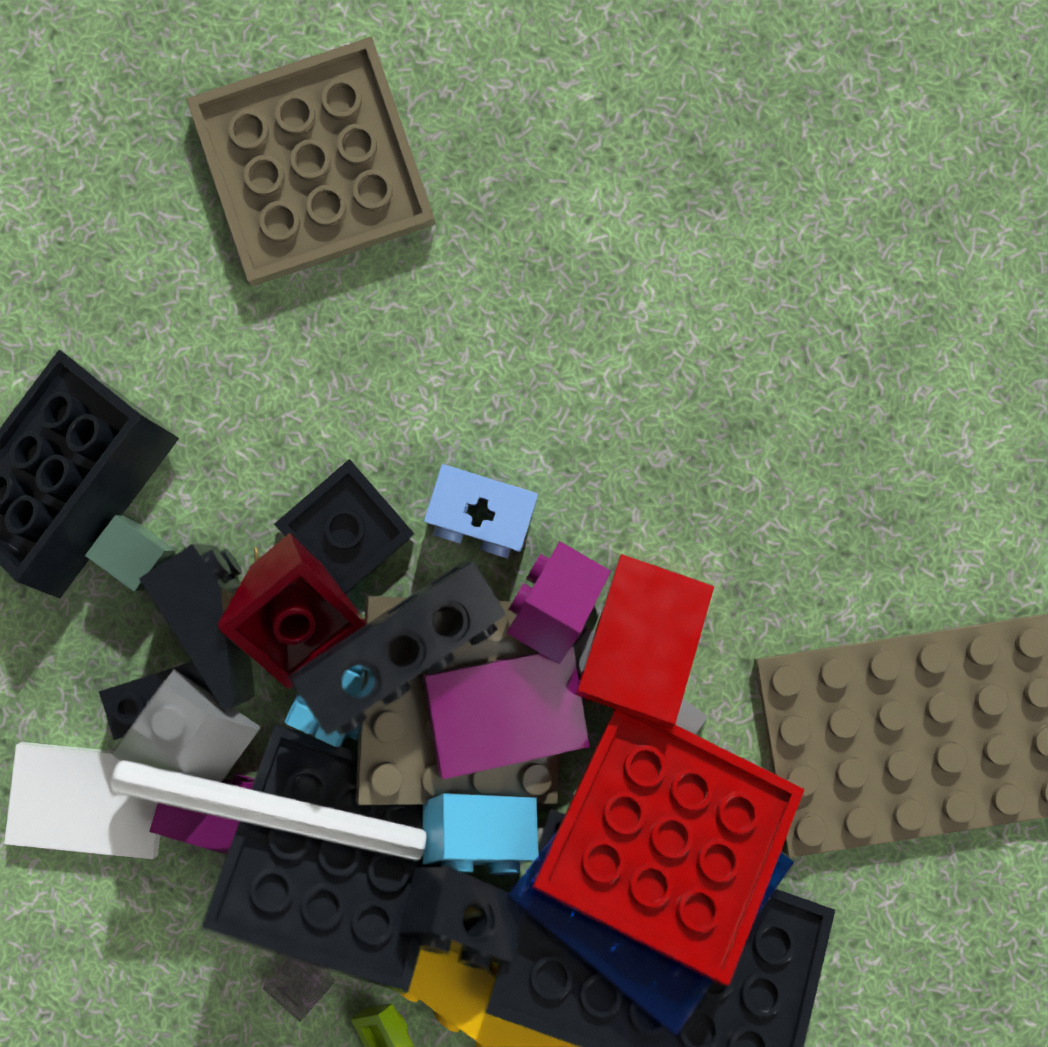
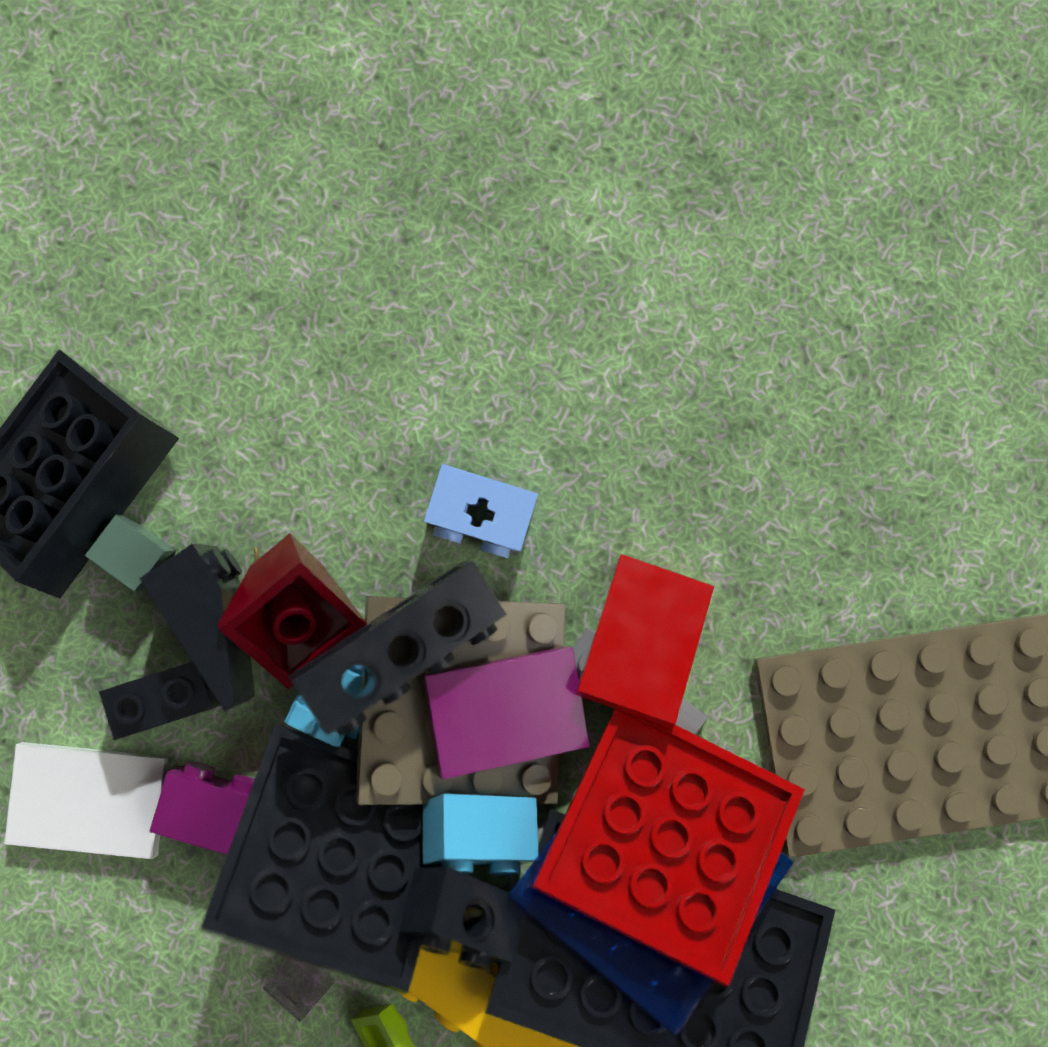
(187, 732): light grey slope -> none
(268, 810): white axle -> none
(311, 161): dark tan plate -> none
(347, 526): black plate -> none
(558, 603): magenta brick -> none

